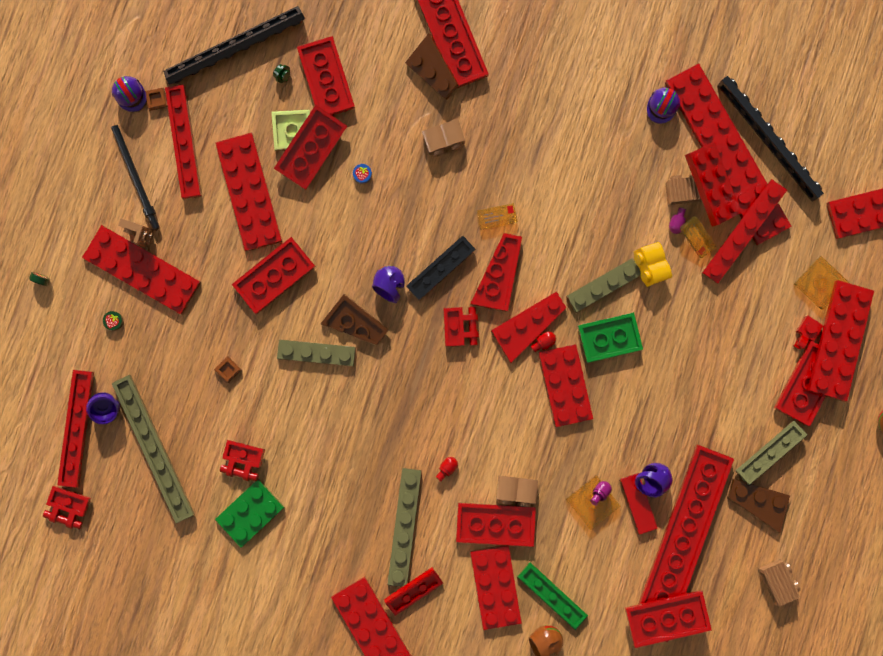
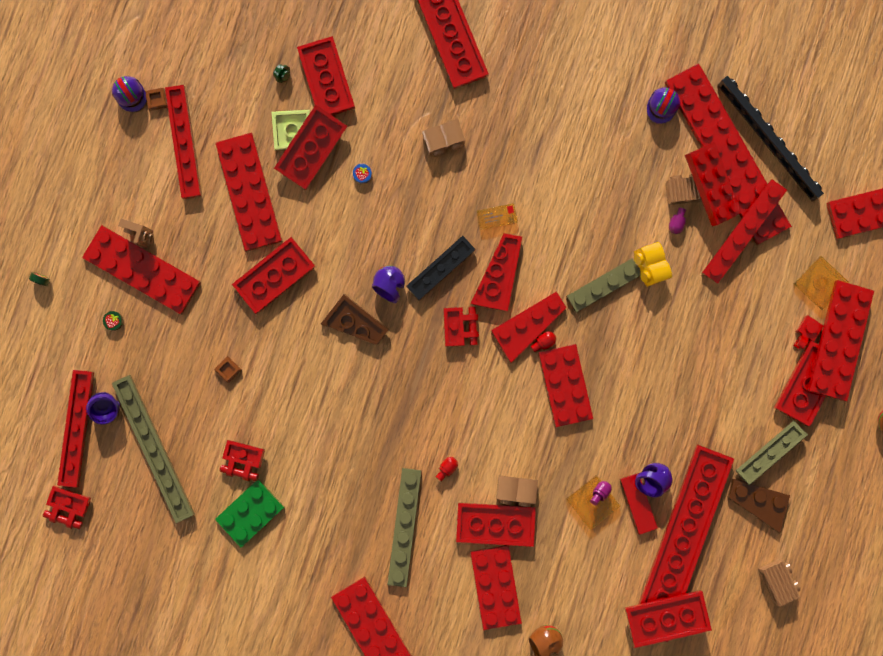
(148, 210): black bar -> none
(239, 42): black plate -> none
(316, 352): olive plate -> none
(413, 591): red tile -> none
(432, 68): reddish brown wing -> none
(552, 596): green tile -> none
(610, 337): green plate -> none
(698, 237): clear yellow tile -> none

